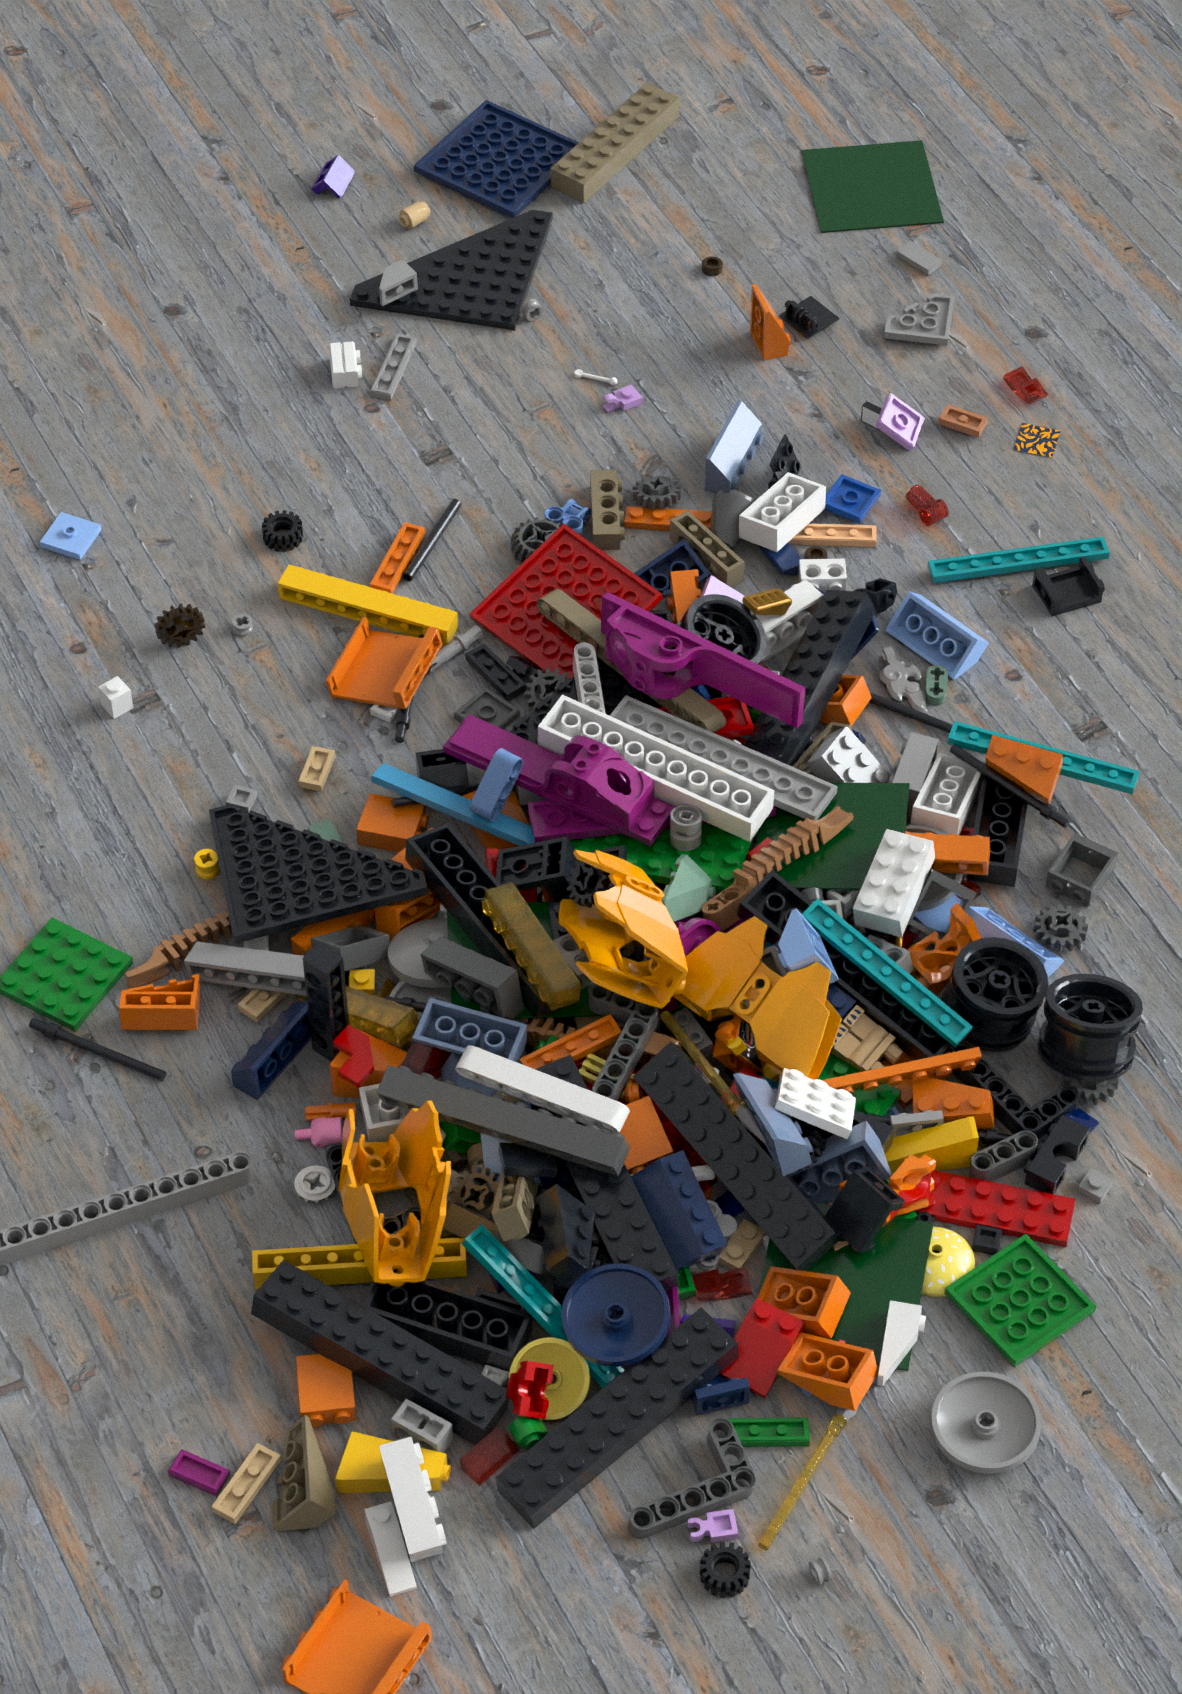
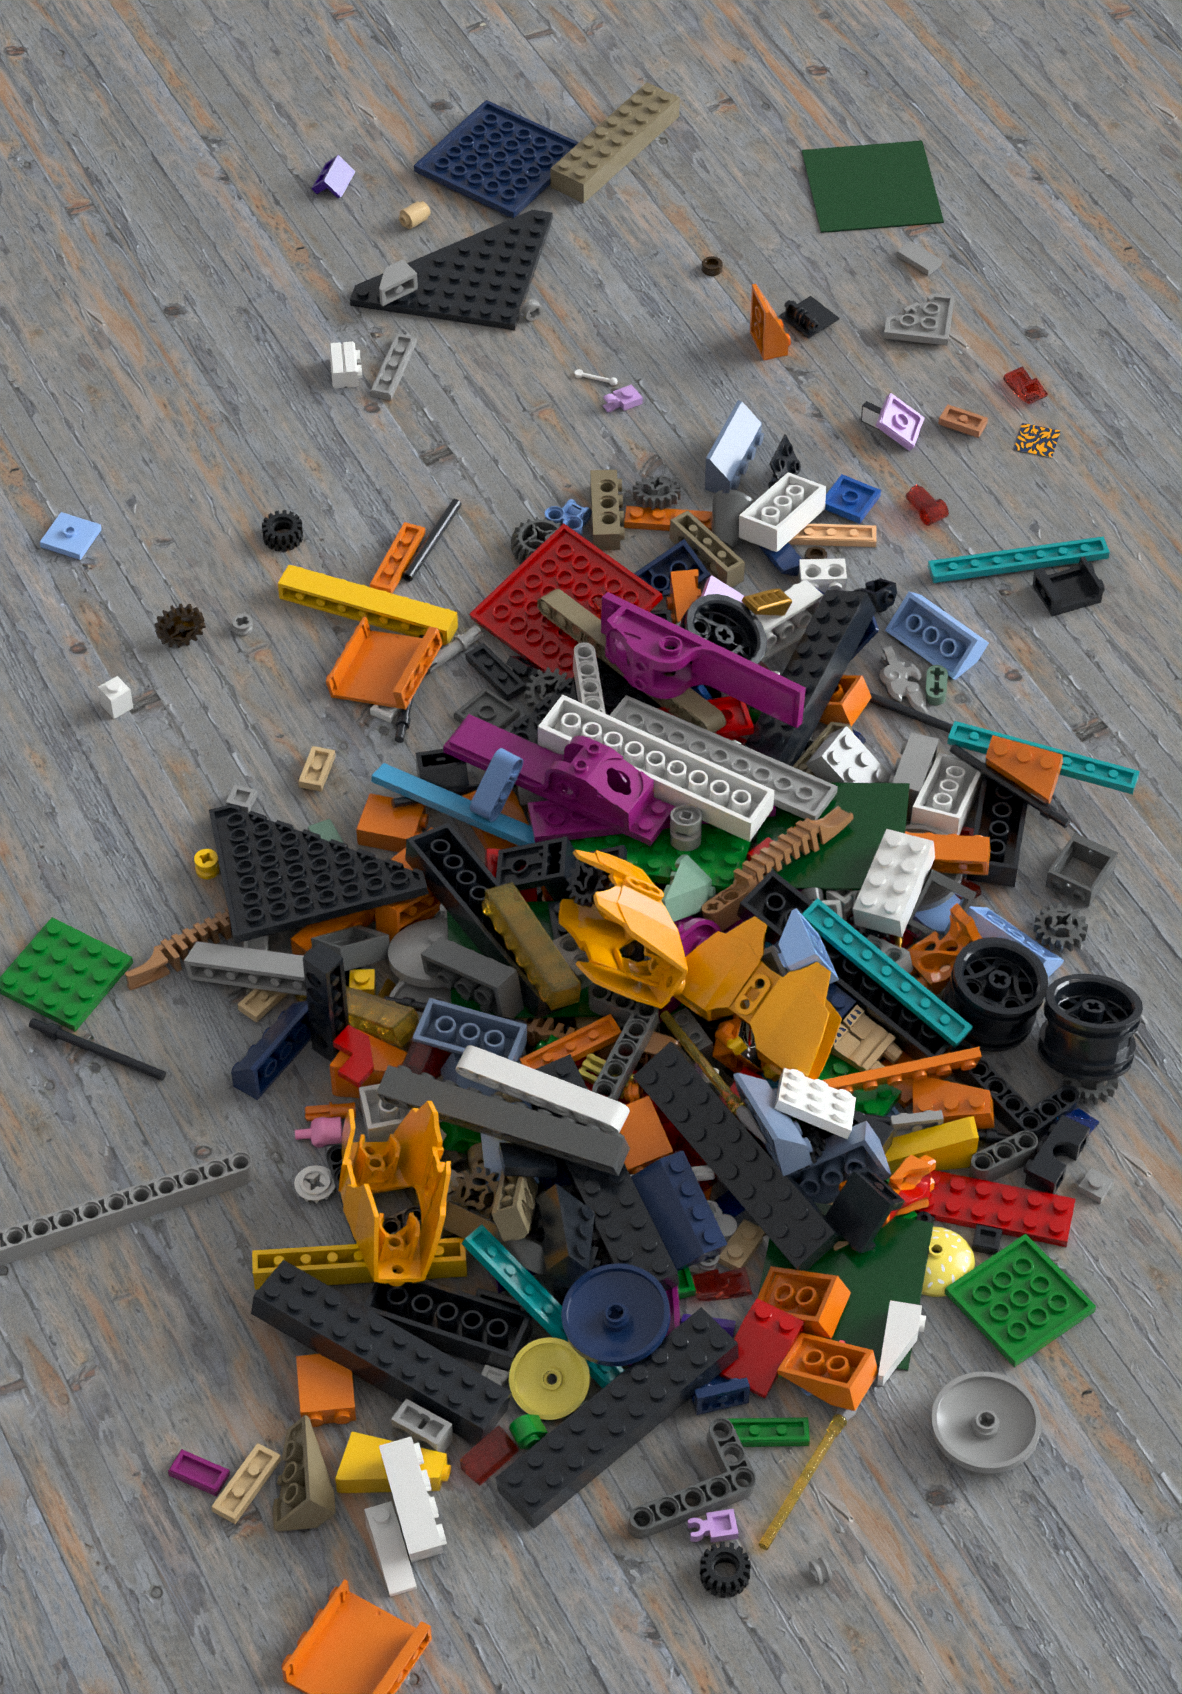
(161, 1007): orange wedge -> none
(528, 1389): red cylinder -> none

